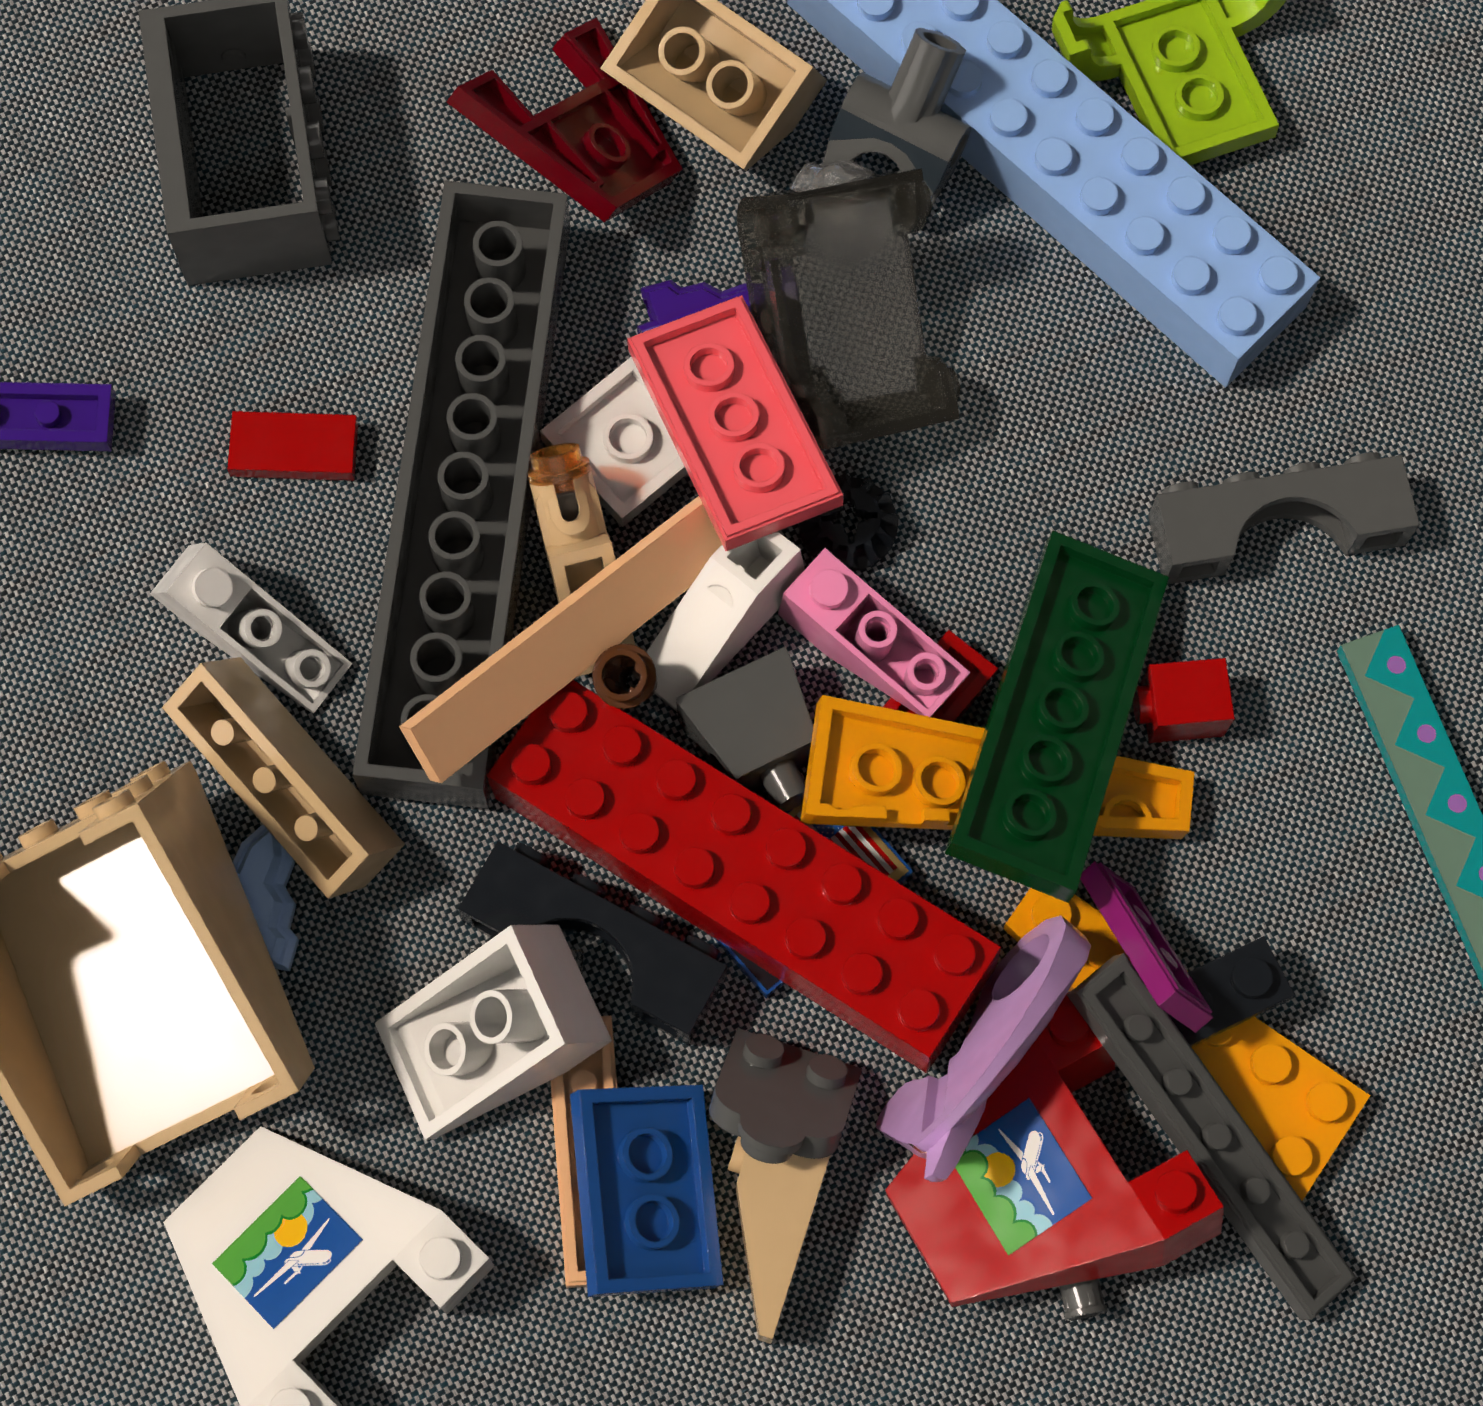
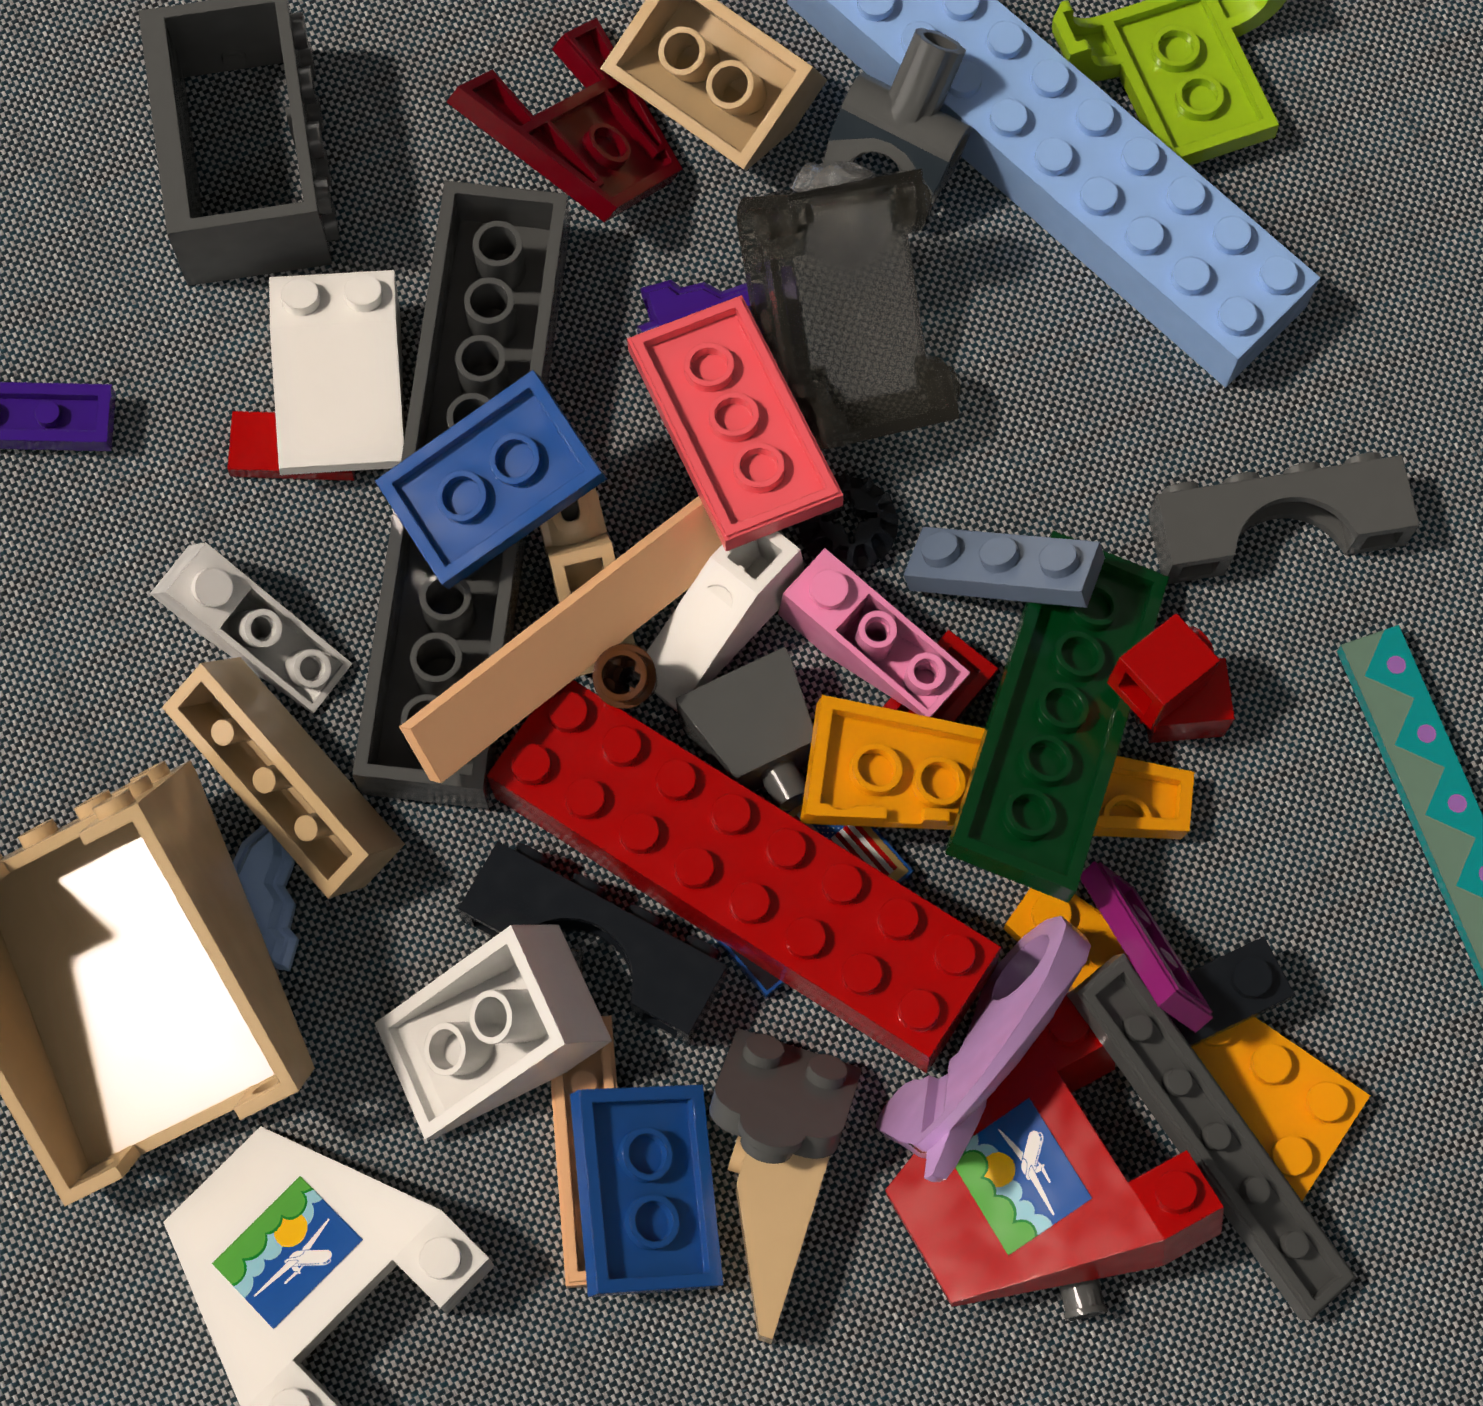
(337, 371): none -> white slope
(490, 479): none -> blue plate
(624, 442): white plate -> none
(1005, 566): none -> sand blue plate
(1164, 670): none -> red brick

